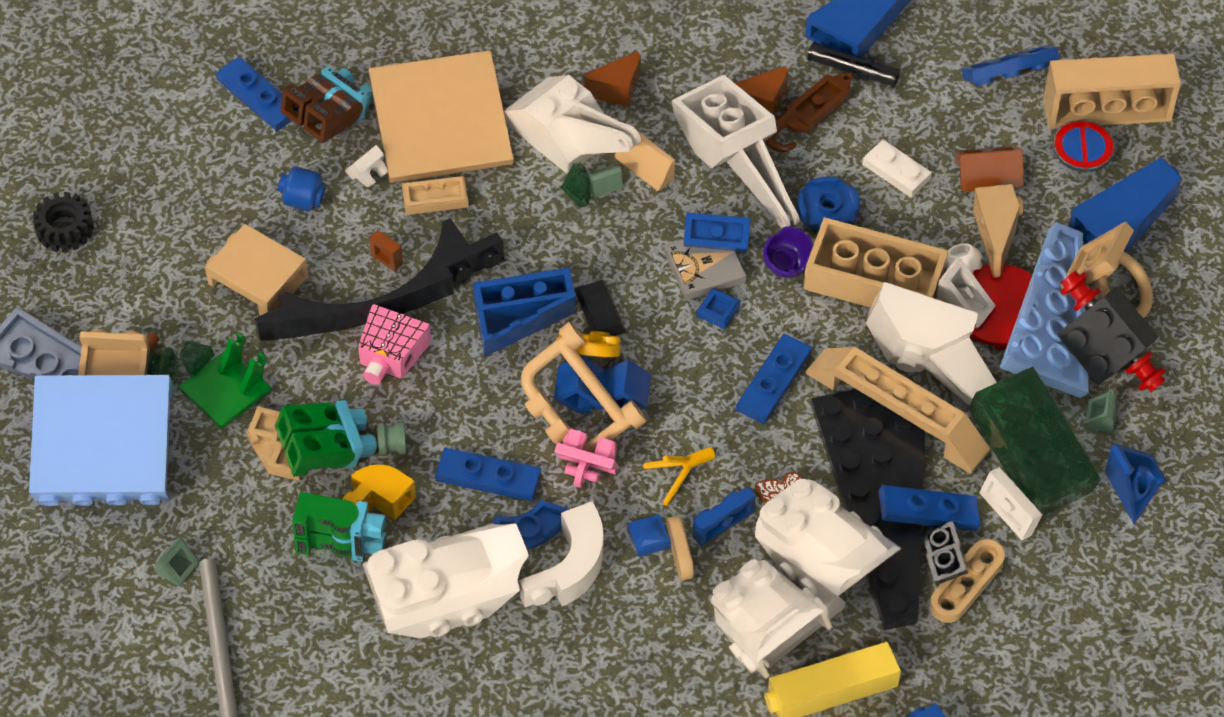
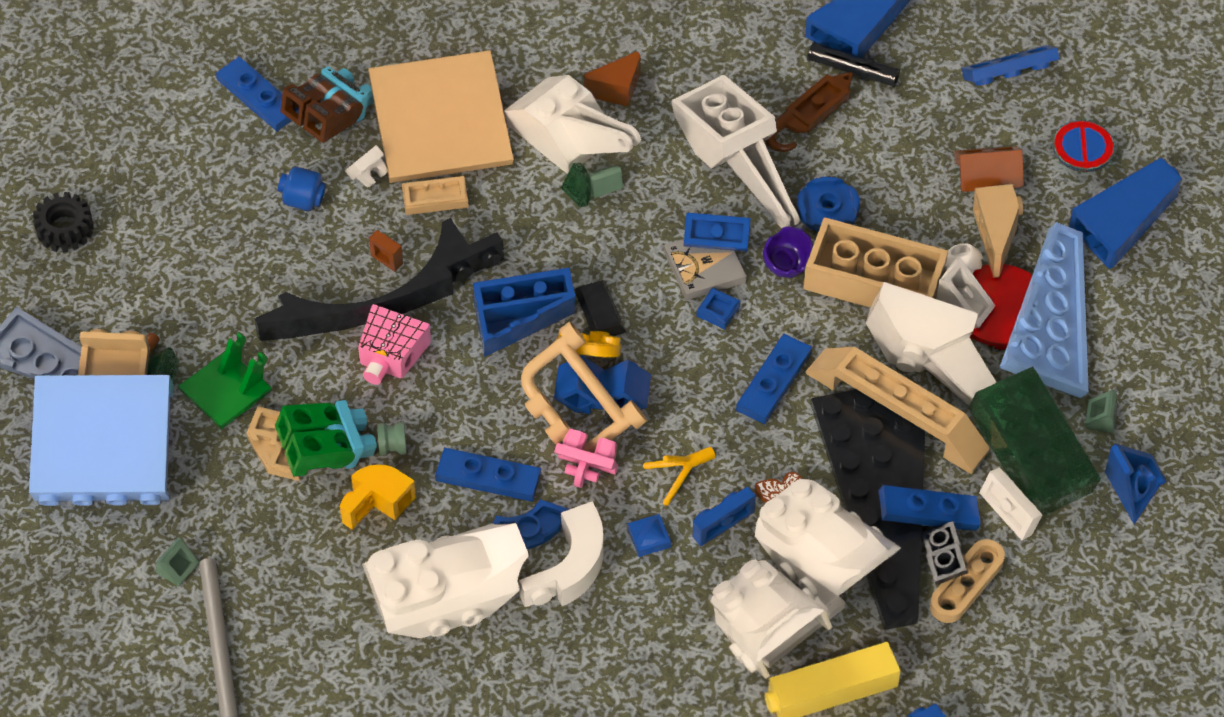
(195, 356): clear green tile -> none
(257, 268): tan panel -> none
(337, 526): hips -> none
(649, 163): tan slope -> none
(680, 548): tan tile -> none
(767, 88): dark orange slope -> none
(897, 168): white plate -> none
(1103, 257): tan tile -> none
(1109, 334): black brick -> none
(1112, 90): tan brick -> none

